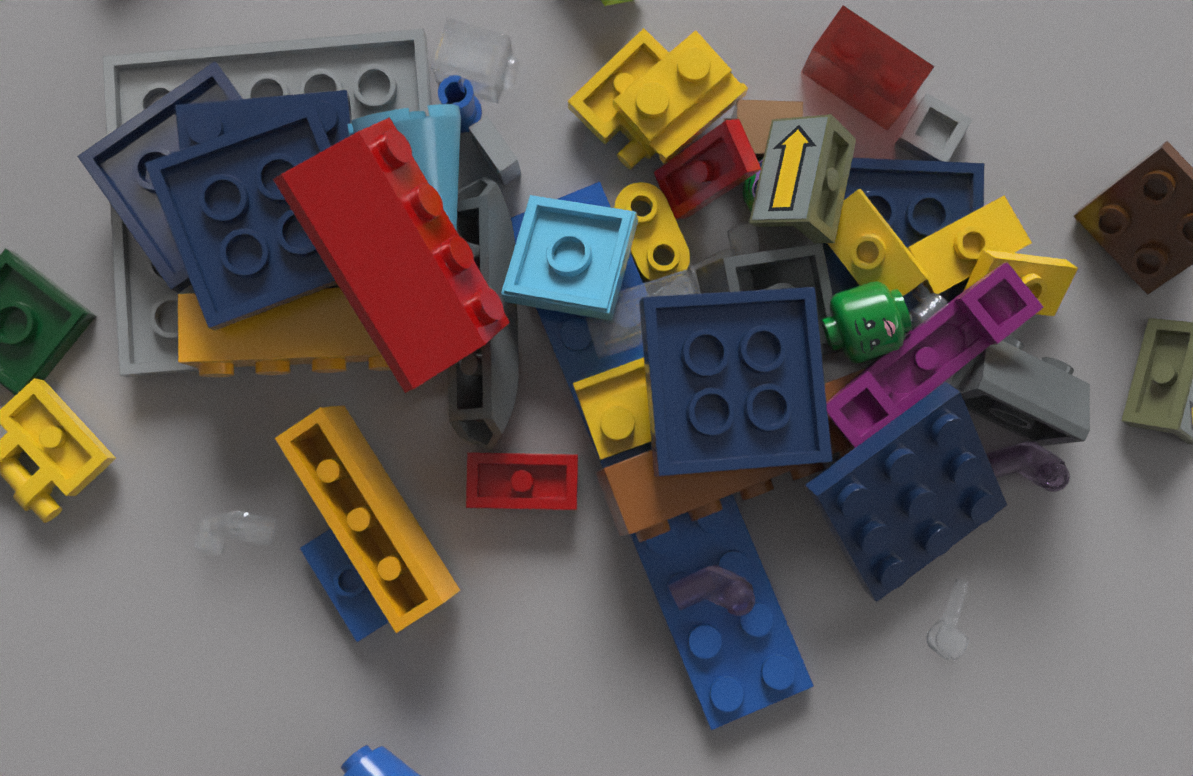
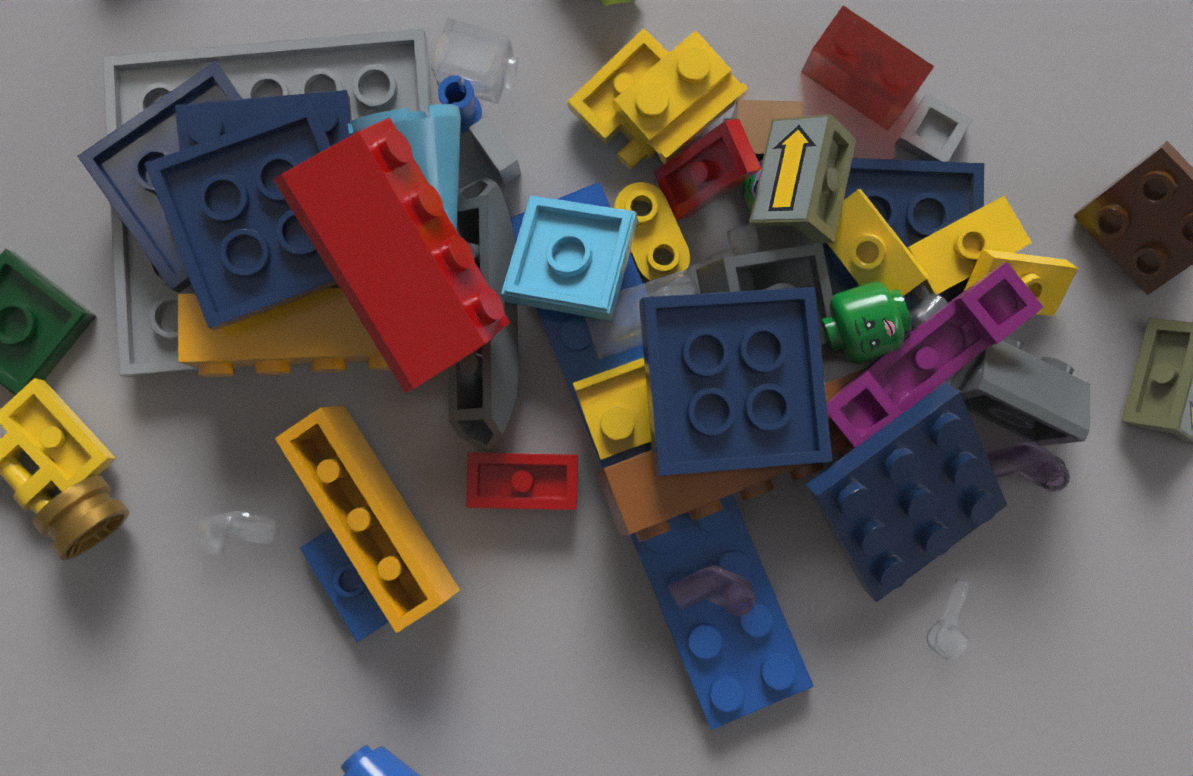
(80, 517): none -> pearl gold wheel

